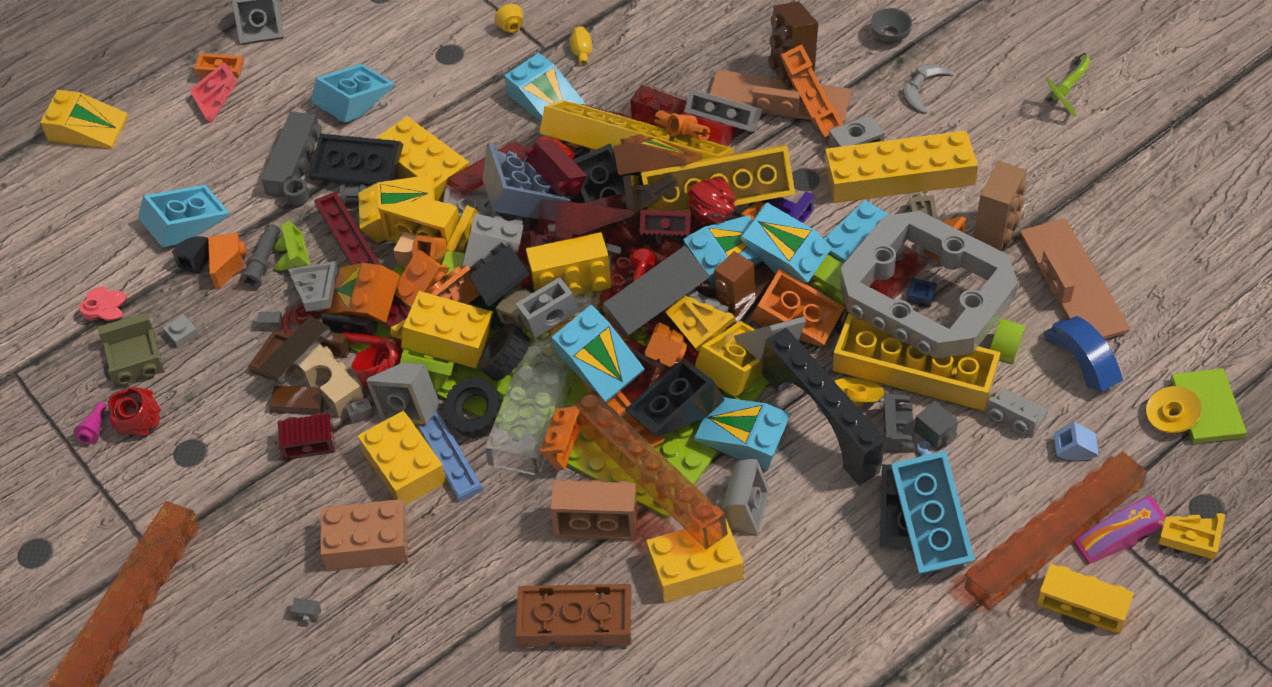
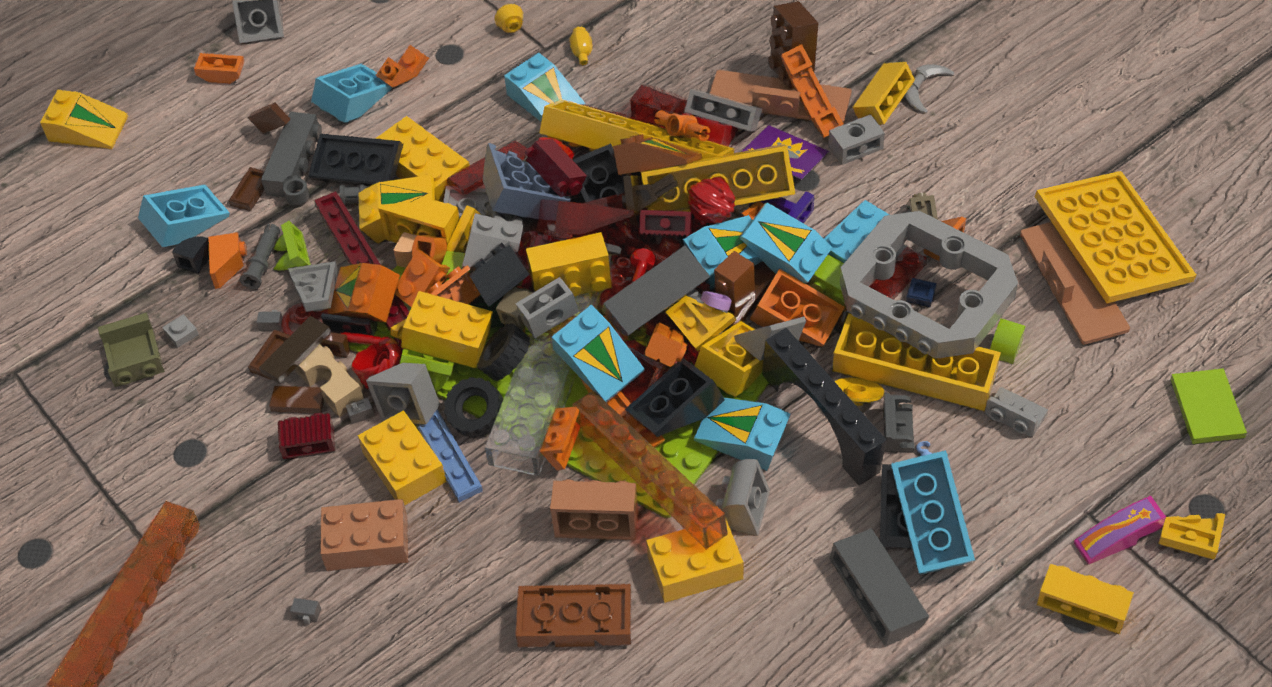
(89, 429): dark pink cone -> none
(102, 304): coral plate -> none
(133, 411): red hair -> none
(214, 90): coral wing -> none
(248, 190): none -> reddish brown tile
(269, 118): none -> reddish brown tile
(406, 68): none -> orange slope
(716, 300): none -> lavender tile
(802, 154): none -> dark purple sticker
(878, 586): none -> dark grey brick
(884, 92): none -> yellow brick
(891, 20): dark grey piece -> none
(900, 166): yellow brick -> none
(936, 425): dark grey brick -> none
(1000, 205): medium nougat brick -> none
(1054, 530): clear orange brick -> none
(1062, 89): lime piece -> none
(1076, 443): light blue brick -> none
(1089, 349): blue arch -> none
(1114, 236): none -> yellow plate
(1173, 400): yellow dish -> none

